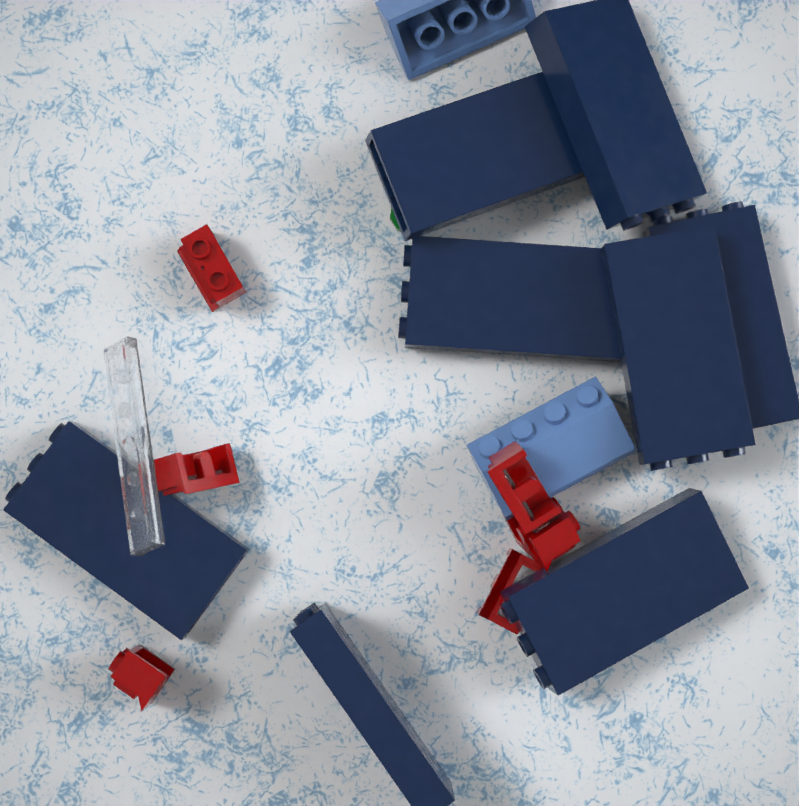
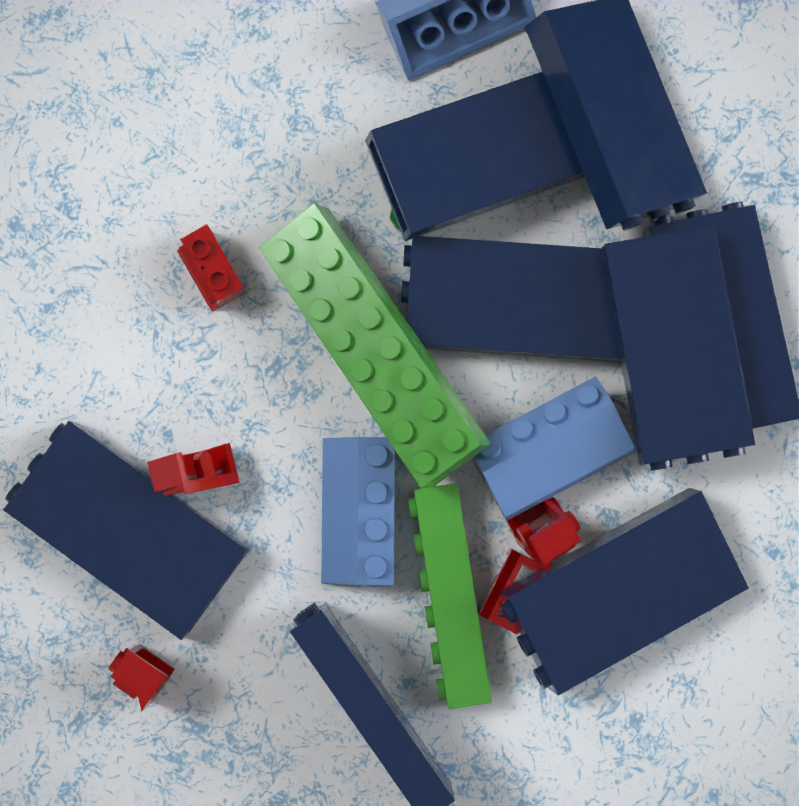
(134, 447): clear tile -> none
(358, 511): none -> medium blue slope
(374, 346): none -> bright green brick
(451, 596): none -> bright green brick
(521, 488): red window -> none

